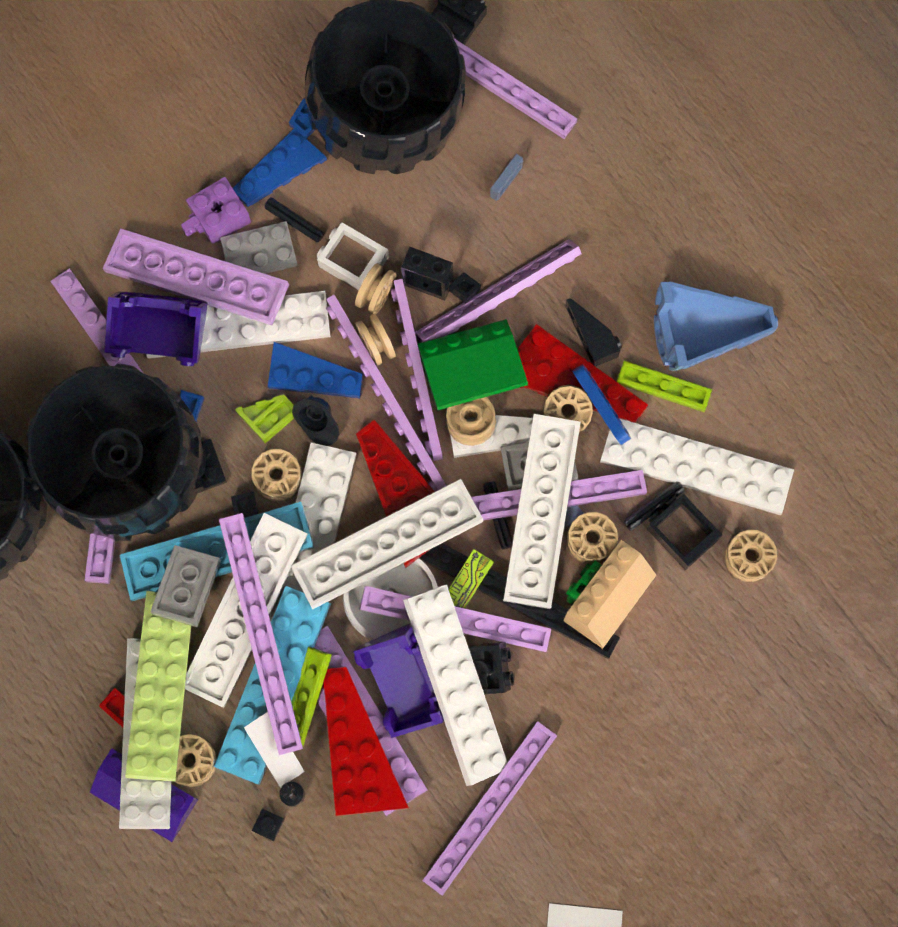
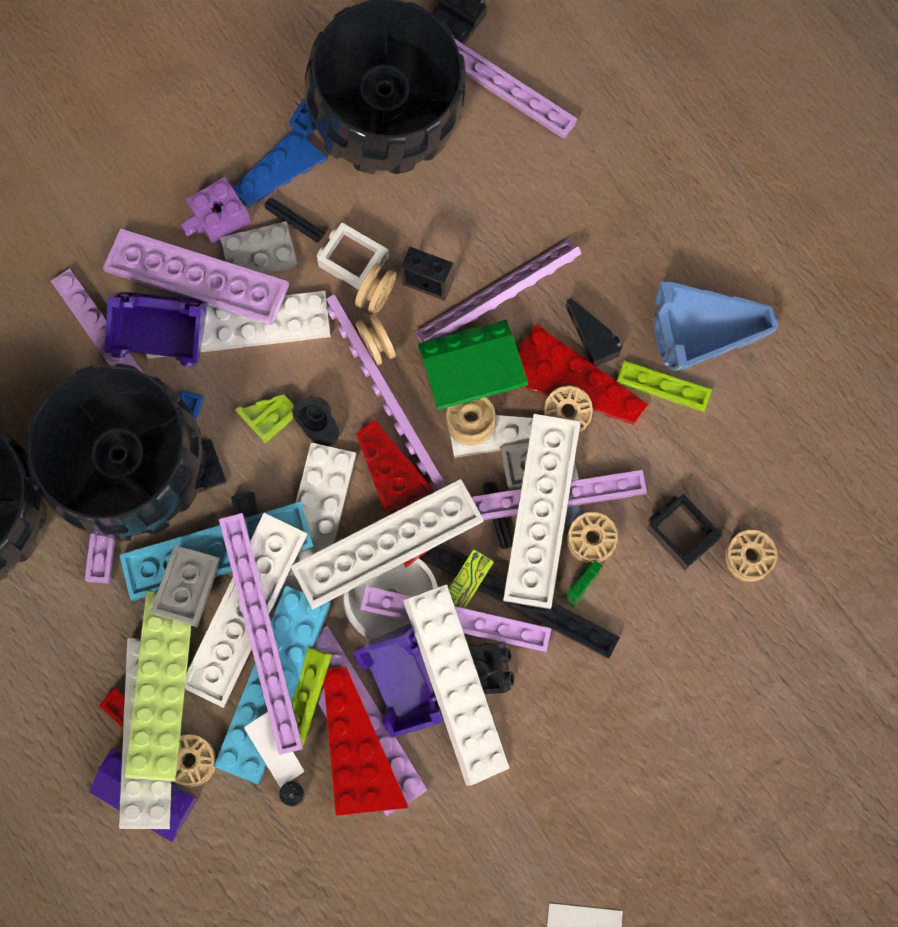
(268, 824): black plate -> none
(273, 461): tan wheel -> none
(305, 373): blue wing -> none
(418, 379): lavender plate -> none
(464, 287): black plate -> none
(489, 808): lavender plate -> none
(506, 177): sand blue tile -> none
(602, 404): blue beam -> none
(610, 594): tan slope -> none
(653, 506): black axle -> none
(700, 467): white plate -> none

